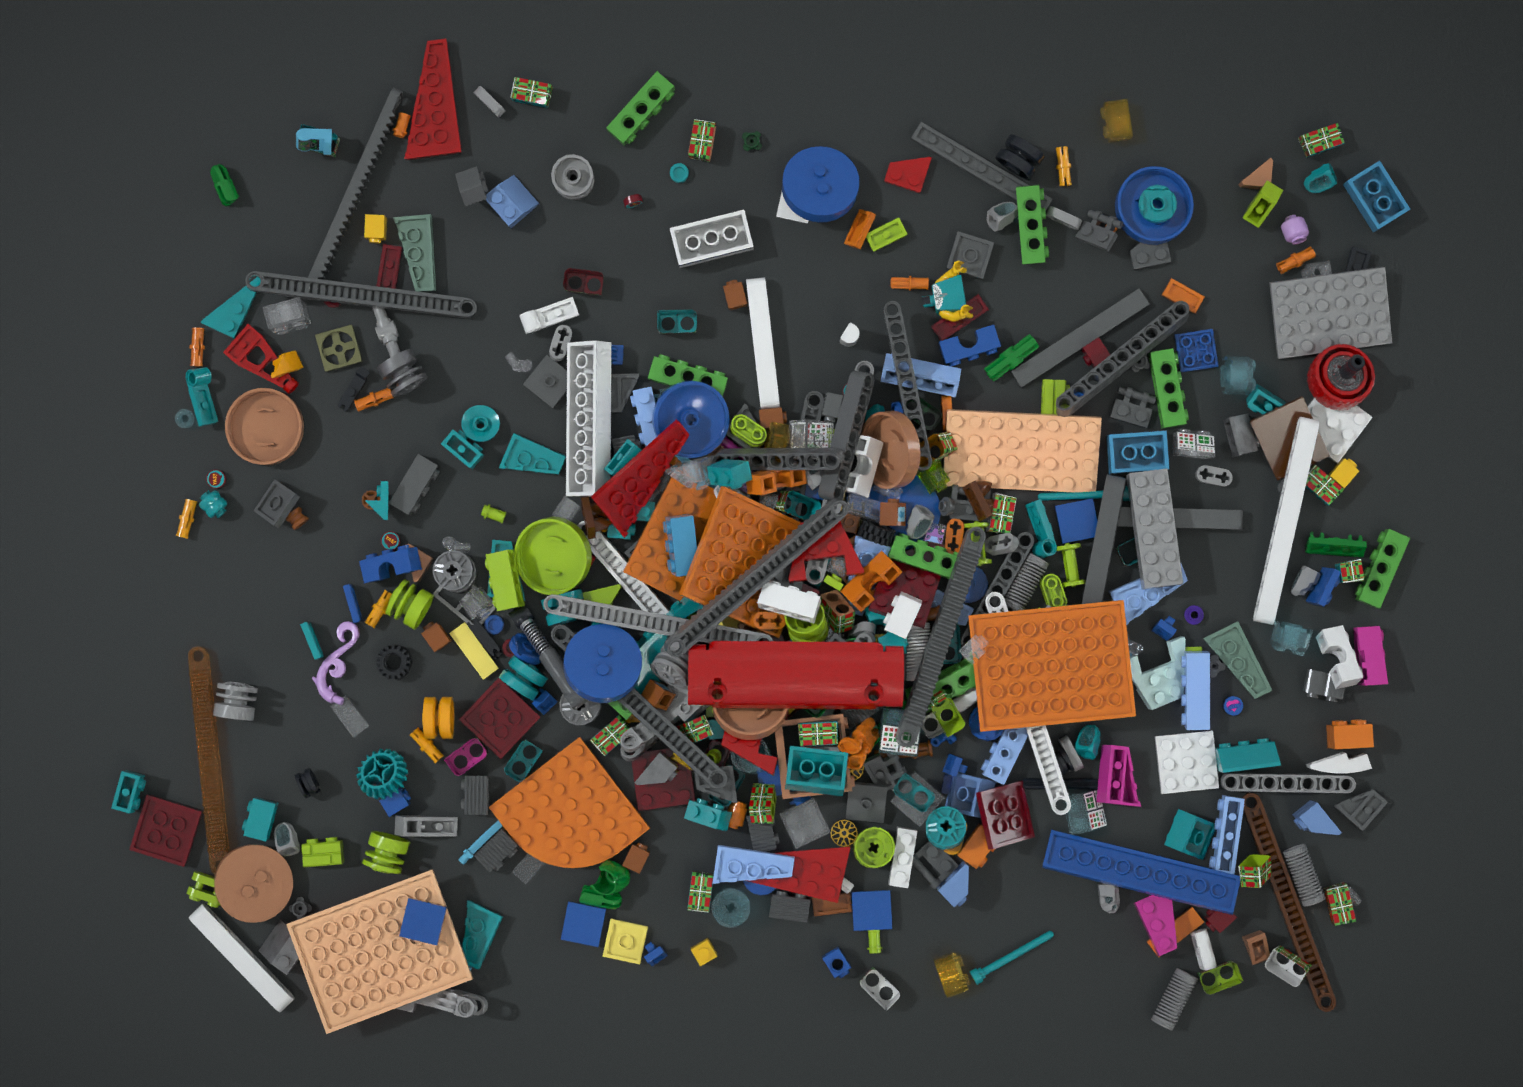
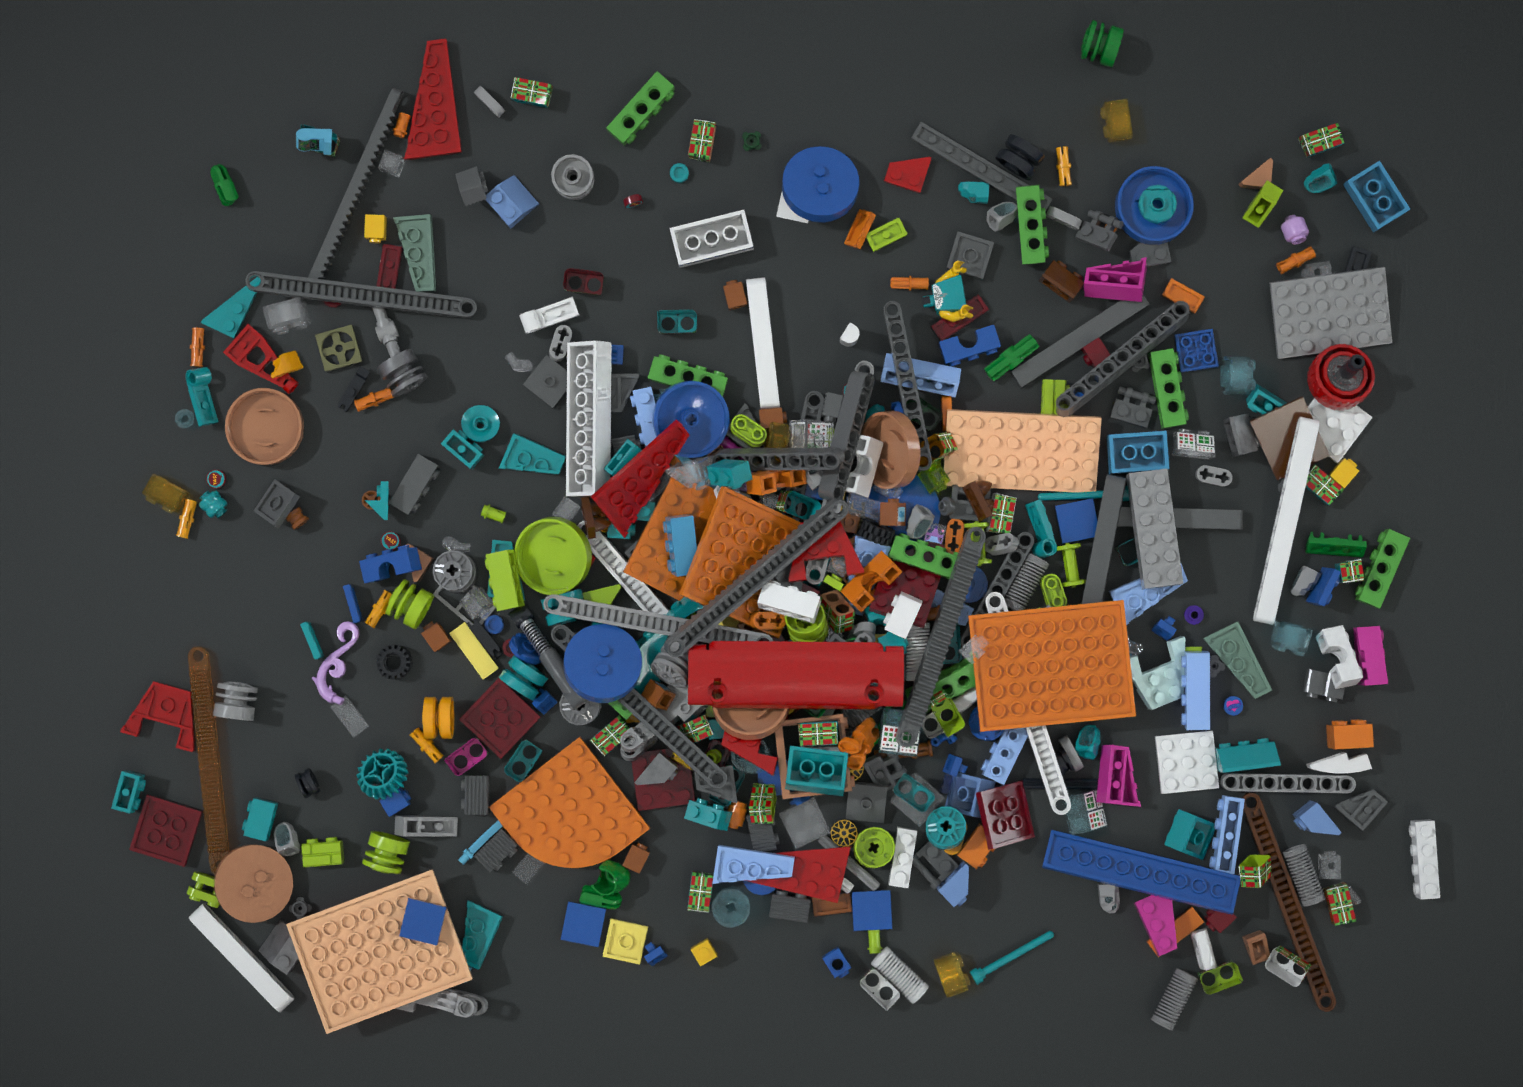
(165, 493): none -> clear yellow brick
(168, 706): none -> red wing
(391, 163): none -> clear brick
(852, 865): none -> light grey axle
(914, 993): none -> white piece
(974, 191): none -> teal rock
(1062, 281): none -> reddish brown slope
(1102, 43): none -> green wheel
(1116, 281): none -> dark pink wedge
(1323, 869): none -> clear brick
(1424, 859): none -> white brick

